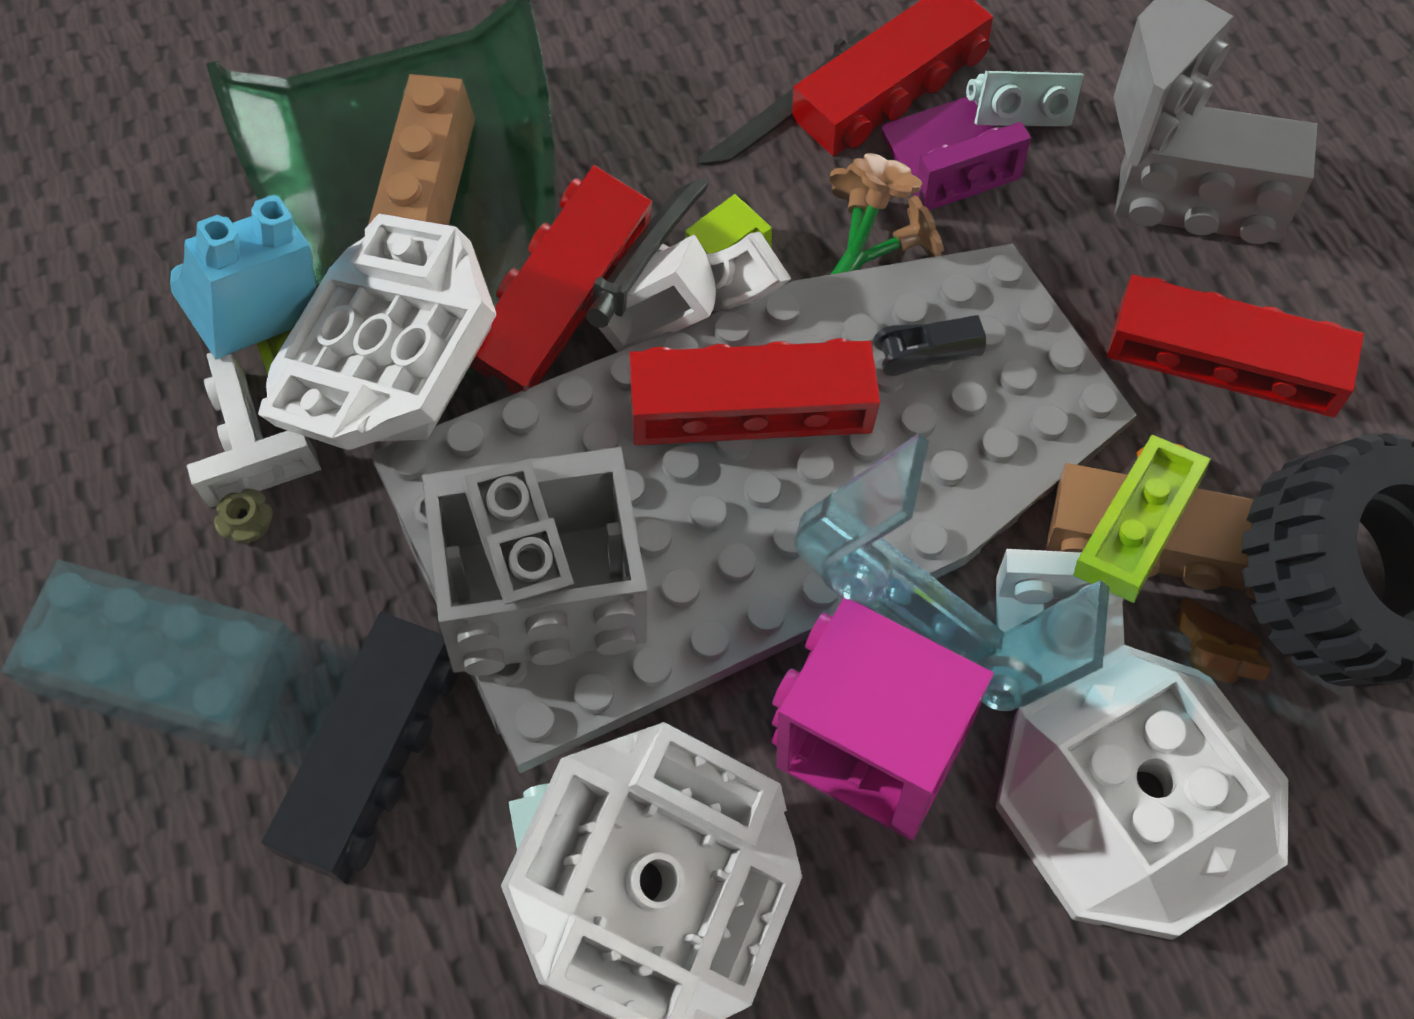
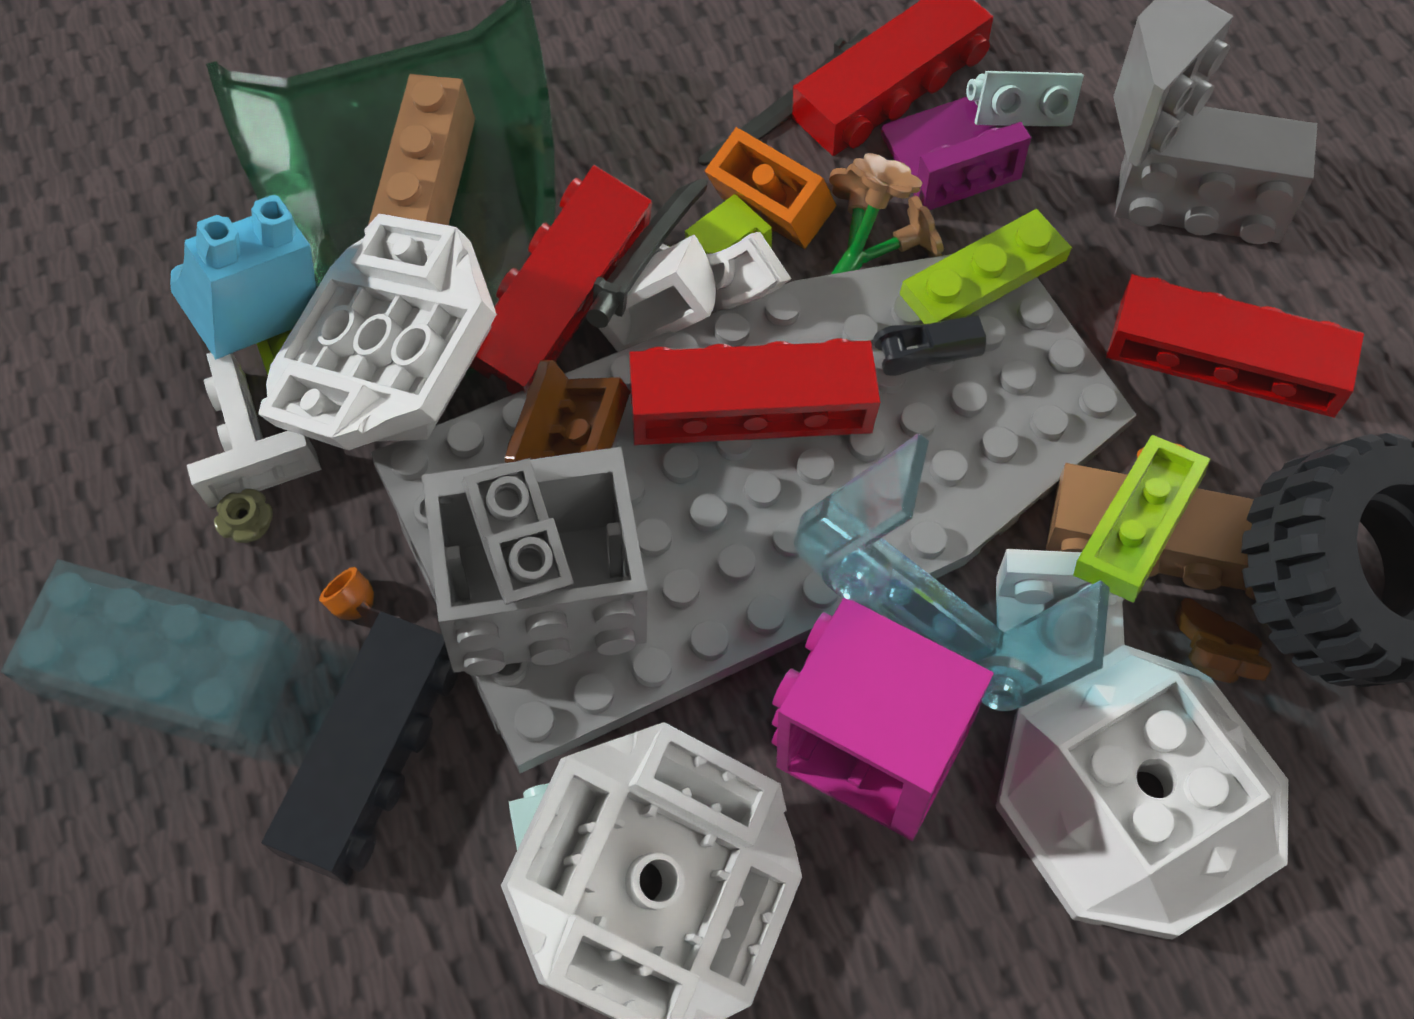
(347, 593): none -> orange hinge
(567, 415): none -> reddish brown bracket
(773, 186): none -> orange brick
(985, 269): none -> lime plate

